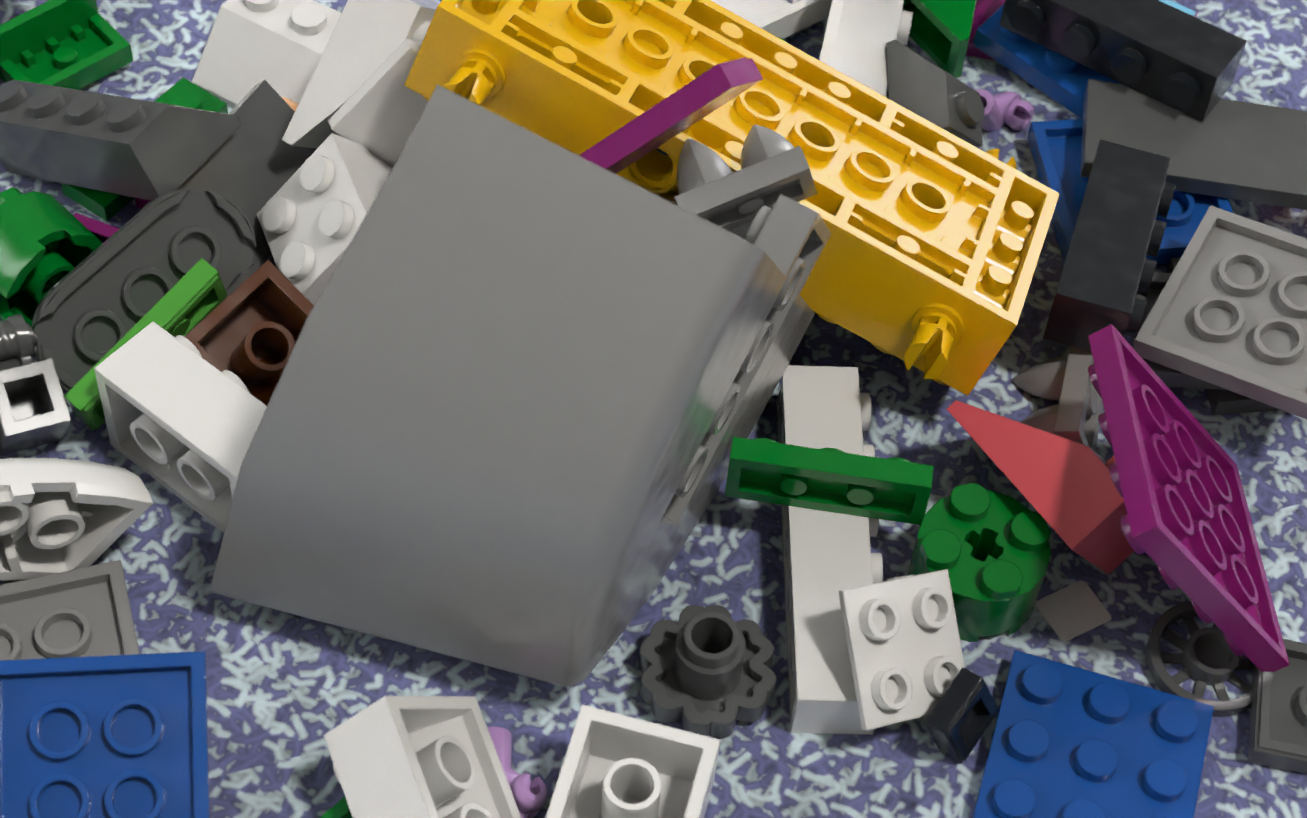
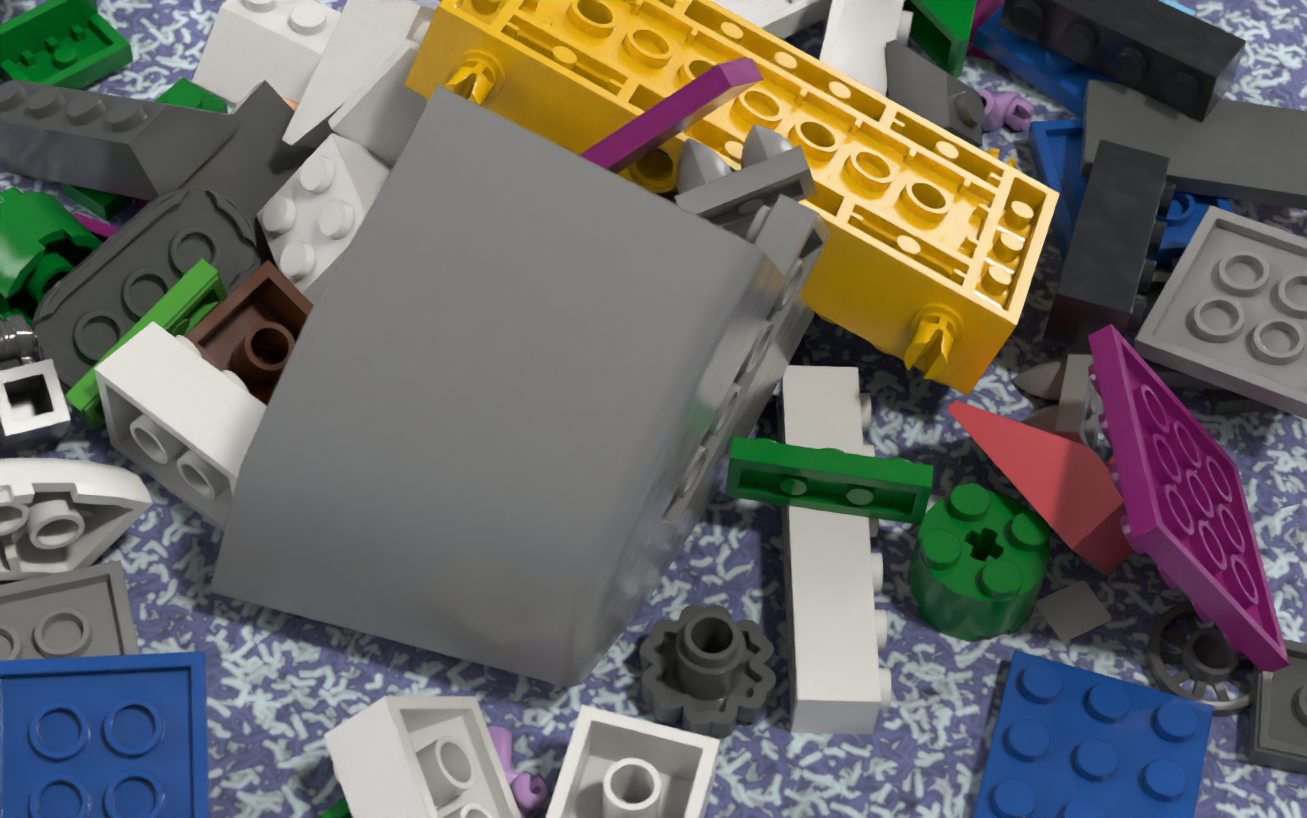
(901, 646): white hinge -> none
(962, 715): black tile -> none

